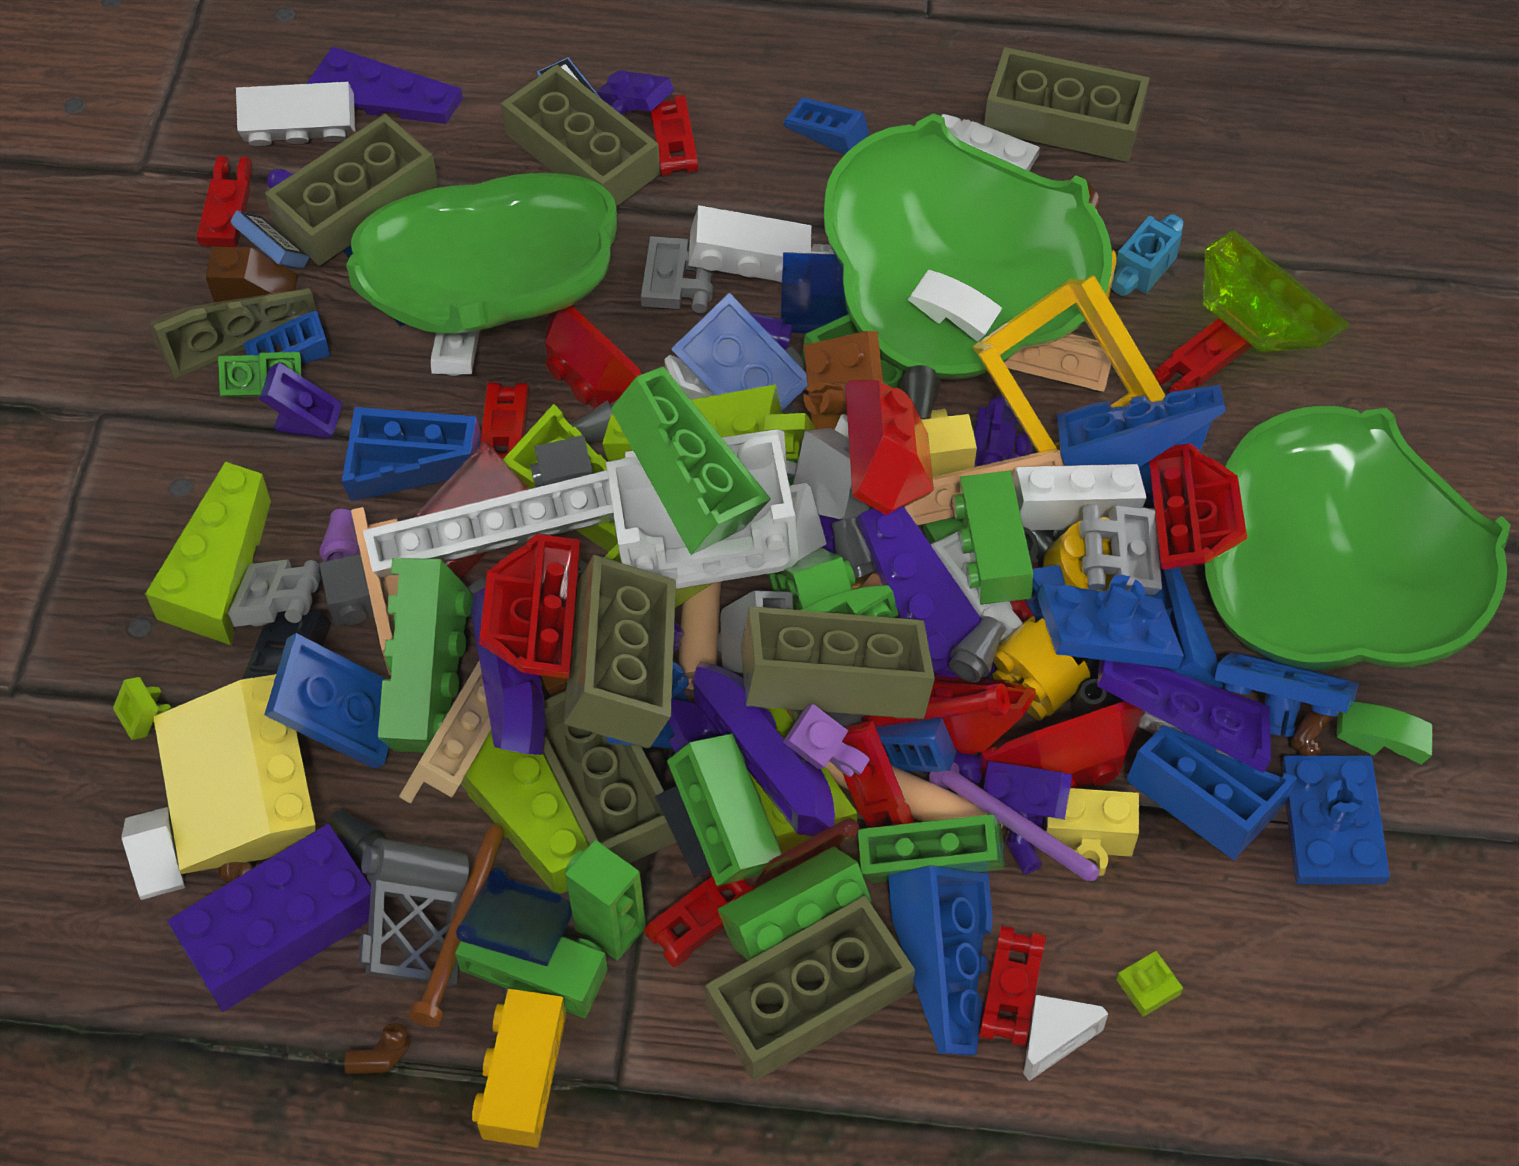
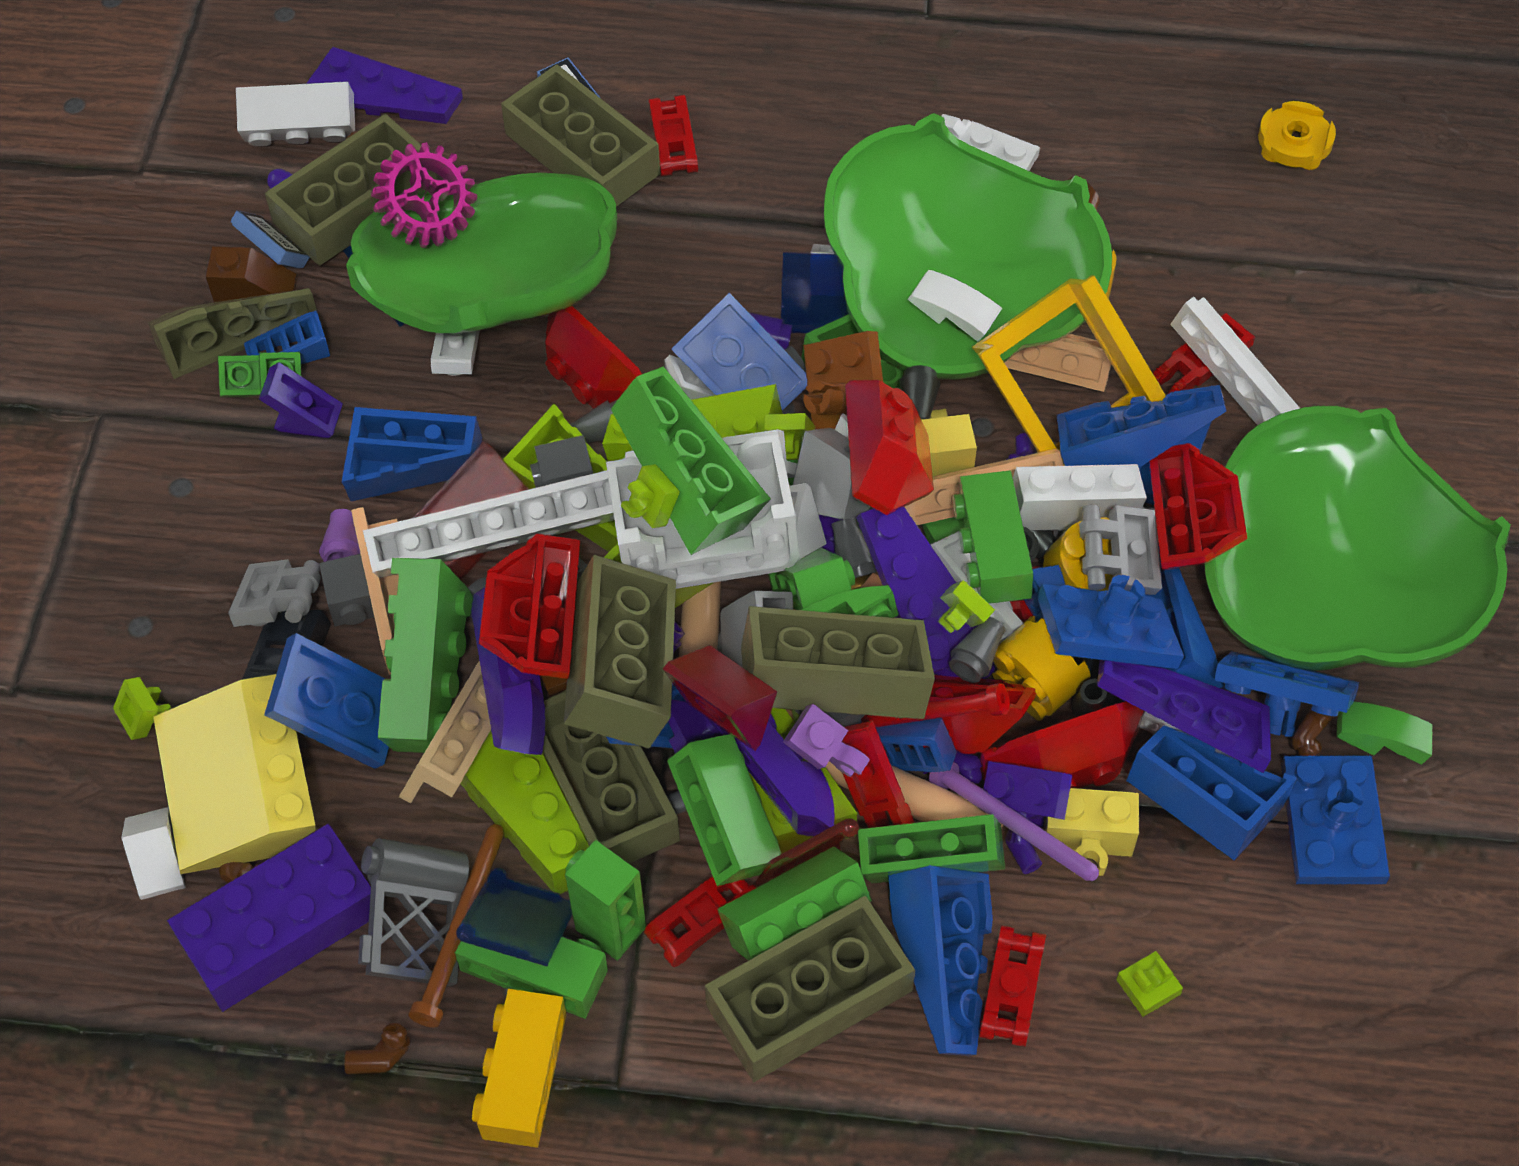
(212, 555): lime wedge -> none
(222, 202): red hinge -> none
(354, 833): pearl dark grey cone -> none
(418, 164): none -> dark pink gear
(505, 422): red plate -> none
(635, 91): dark purple plate -> none
(651, 497): none -> lime tile
(665, 276): light grey plate -> none
(683, 832): black piece -> none
(724, 693): none -> dark red slope
(744, 242): white brick -> none
(850, 124): blue slope -> none
(965, 607): none -> lime tile
(995, 432): dark purple hinge -> none
(1058, 1030): white slope -> none
(1066, 104): olive brick -> none
(1151, 237): dark azure piece -> none
(1231, 361): none -> white fence
(1263, 299): clear neon green wedge -> none
(1303, 151): none -> yellow plate

